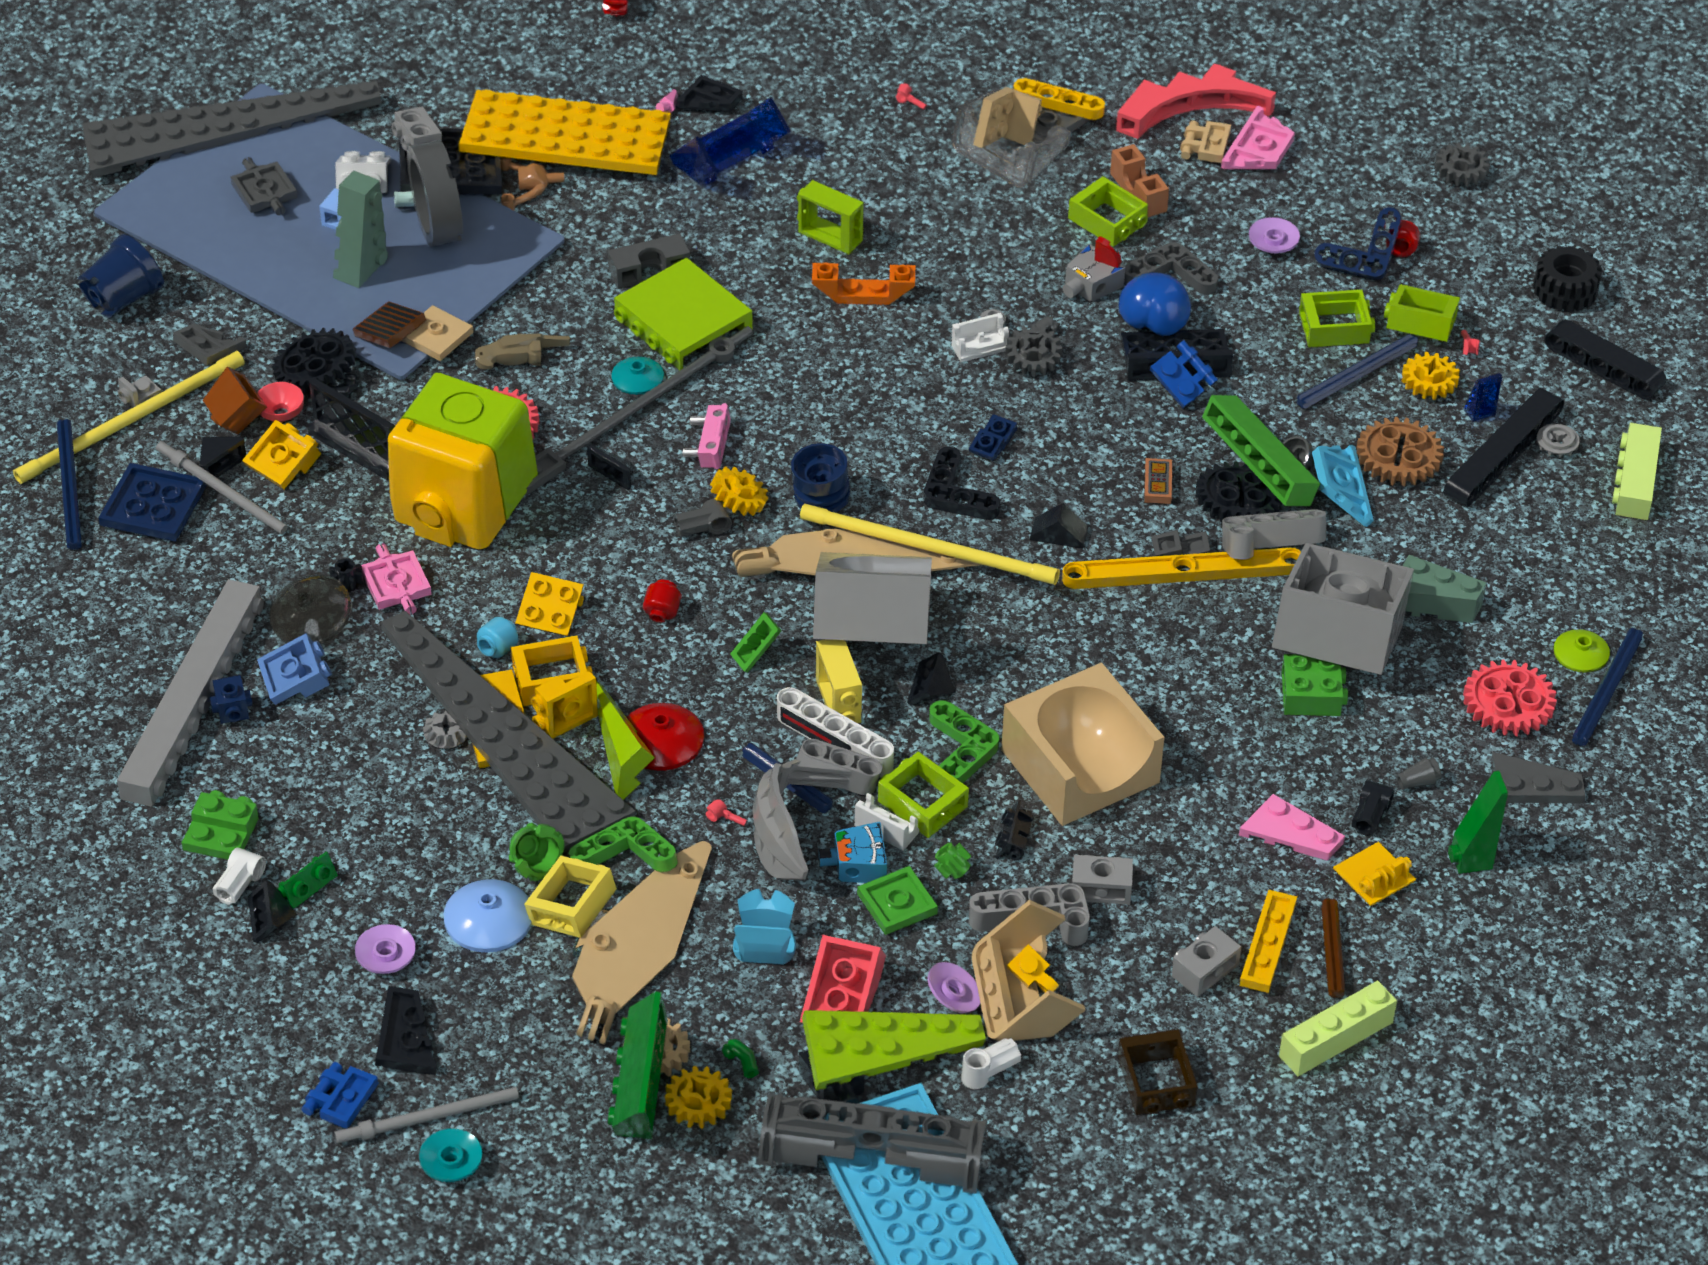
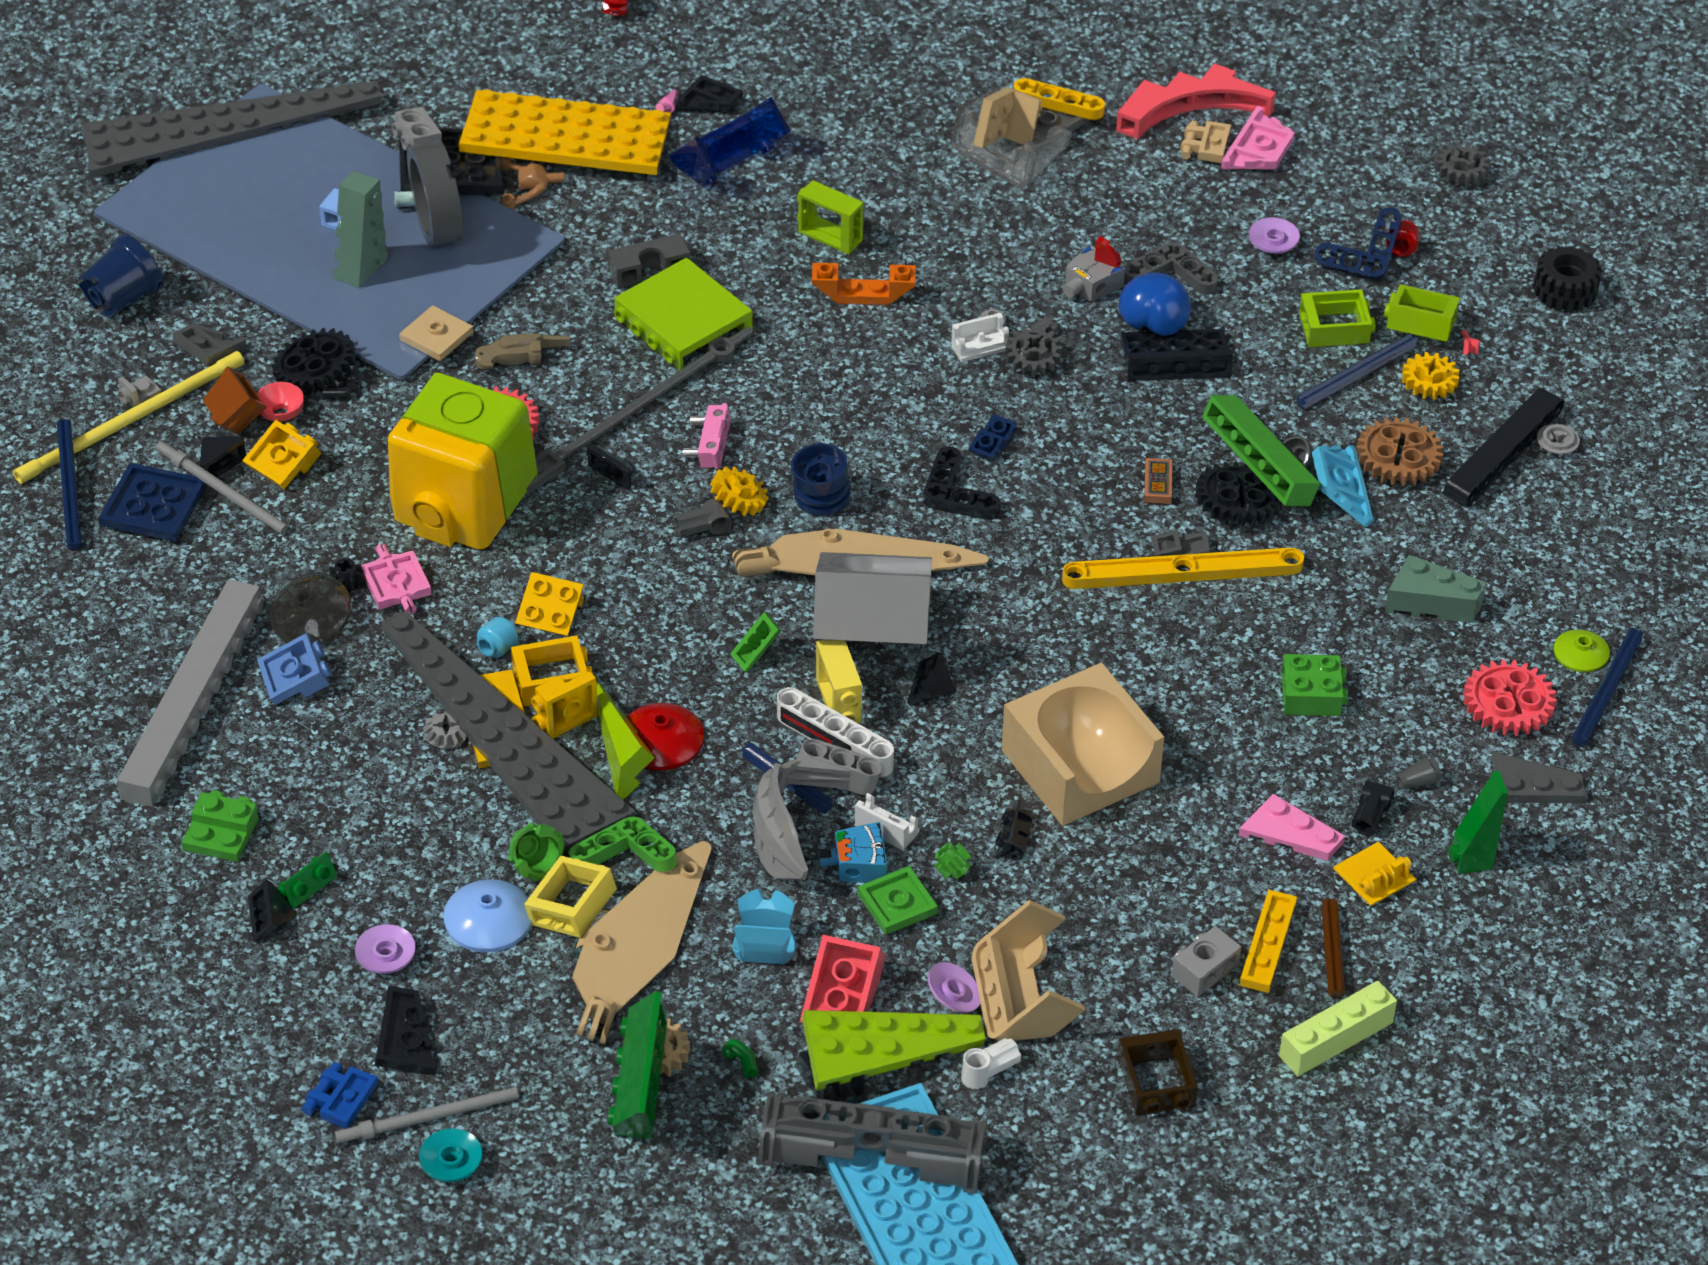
(230, 699): dark blue brick -> none
(240, 871): white piece -> none
(263, 186): dark grey plate -> none
(342, 433): black fence -> none
(372, 165): white bracket -> none
(389, 324): reddish brown tile -> none
(637, 375): teal dish -> none
(662, 600): red head -> none
(698, 1097): yellow gear -> none
(718, 809): coral hand -> none
(904, 95): coral hand -> none
(941, 811): lime window -> none
(970, 740): bright green beam -> none
(993, 907): light grey beam -> none
(1030, 968): yellow plate -> none
(1034, 571): light yellow piece -> none
(1059, 527): black slope -> none
(1104, 878): light grey brick -> none
(1105, 191): lime window -> none
(1130, 174): nougat arch -> none
(1176, 377): blue plate -> none
(1268, 530): light grey beam -> none
(1342, 608): light grey piece -> none
(1484, 398): clear blue slope -> none
(1605, 359): black beam -> none
(1637, 472): yellowish green brick -> none

